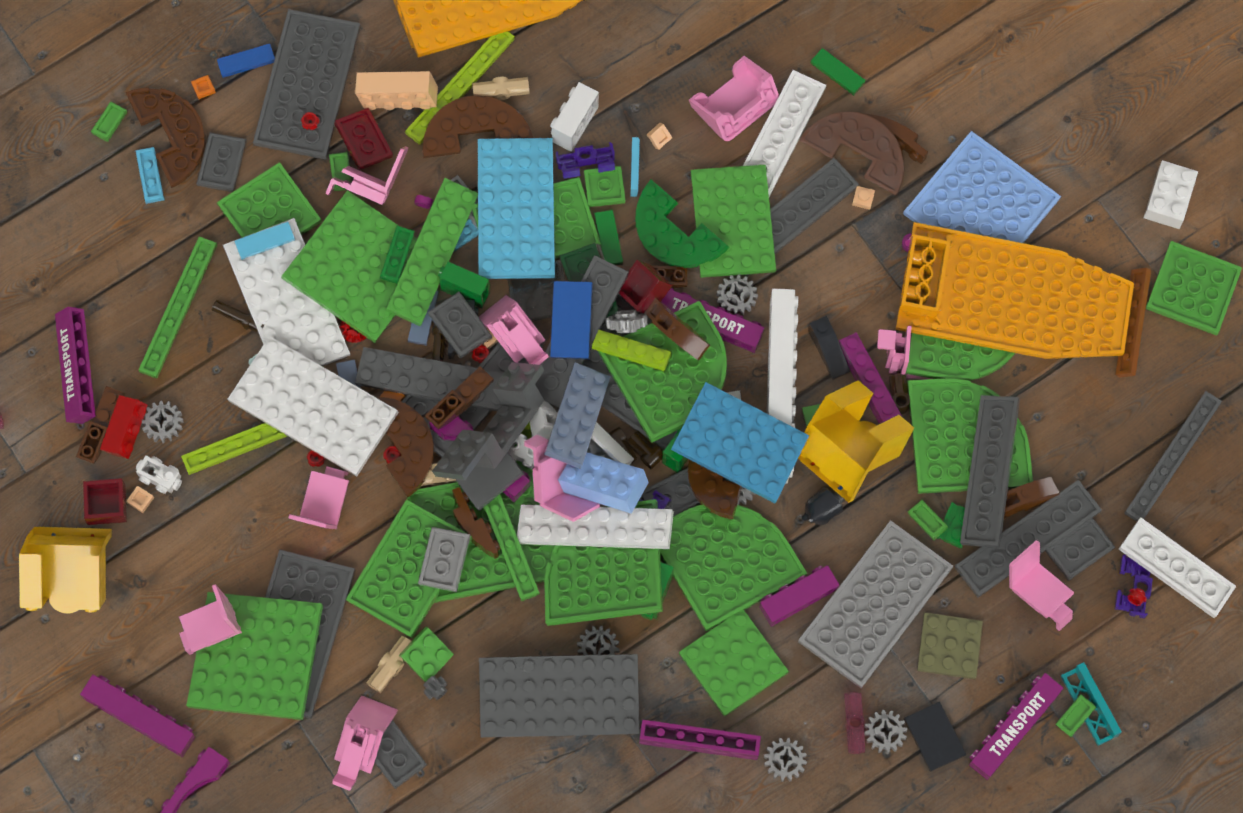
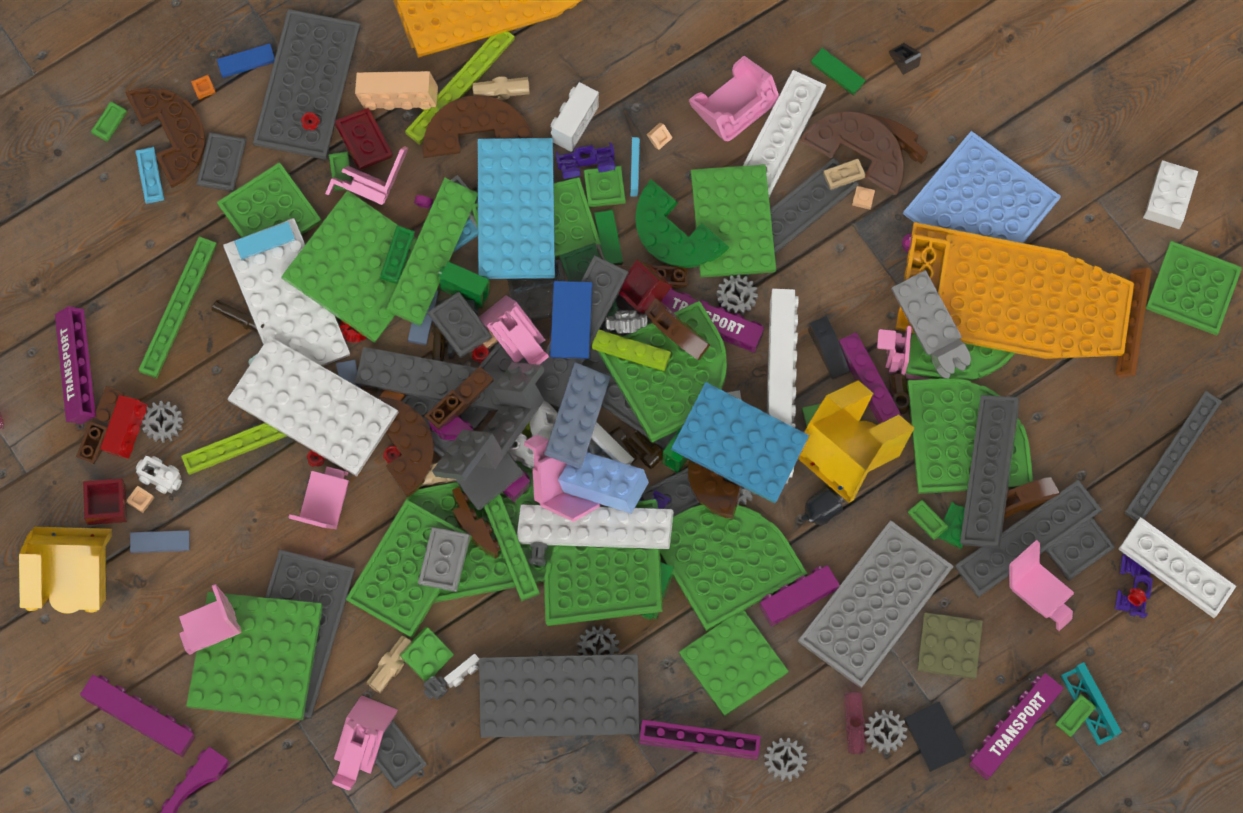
(159, 541): none -> sand blue tile
(456, 677): none -> white plate
(538, 554): none -> dark grey bush
(844, 174): none -> tan plate
(905, 57): none -> black slope
(932, 324): none -> light grey hinge

